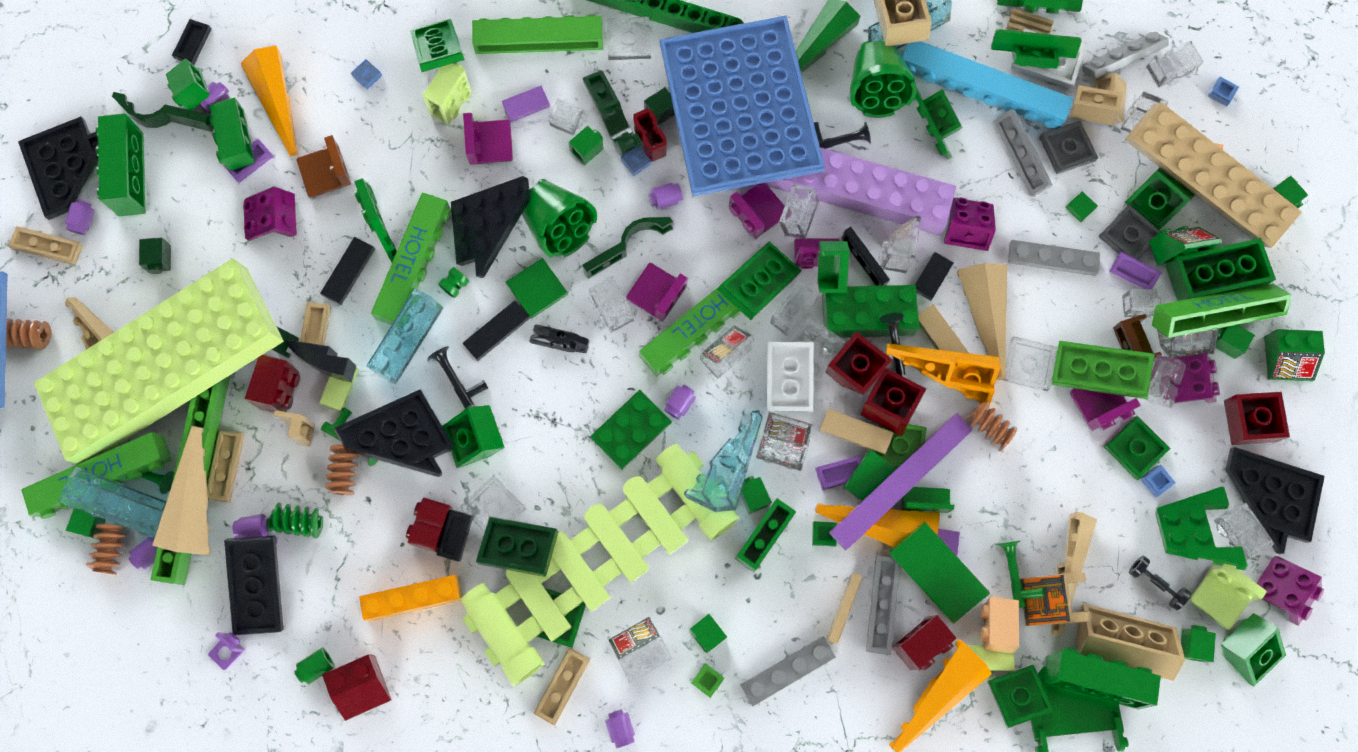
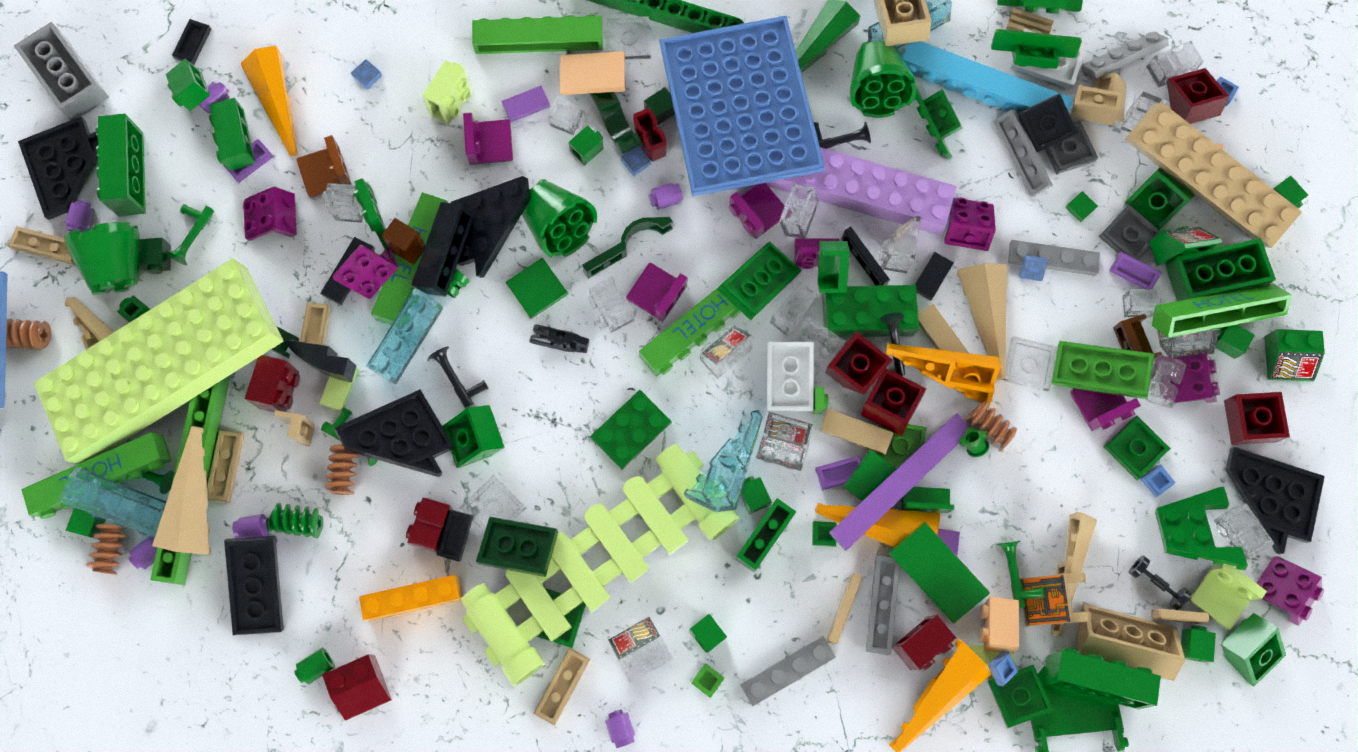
(61, 71): none -> light grey brick
(106, 256): none -> green cone
(129, 306): none -> green window
(165, 115): dark green piece -> none
(202, 218): none -> green piece
(232, 642): medium lavender bracket -> none
(342, 203): none -> clear piece
(366, 270): none -> magenta bracket
(403, 241): none -> reddish brown panel
(436, 45): green tile -> none
(443, 249): none -> black brick
(496, 330): black tile -> none
(592, 73): none -> light nougat tile
(680, 401): medium lavender brick -> none
(820, 400): none -> bright green plate
(975, 442): none -> green brick
(1002, 668): none -> medium blue tile
(1033, 268): none -> medium blue tile
(1047, 122): none -> black tile
(1180, 616): none -> tan tile
(1196, 96): none -> dark red slope

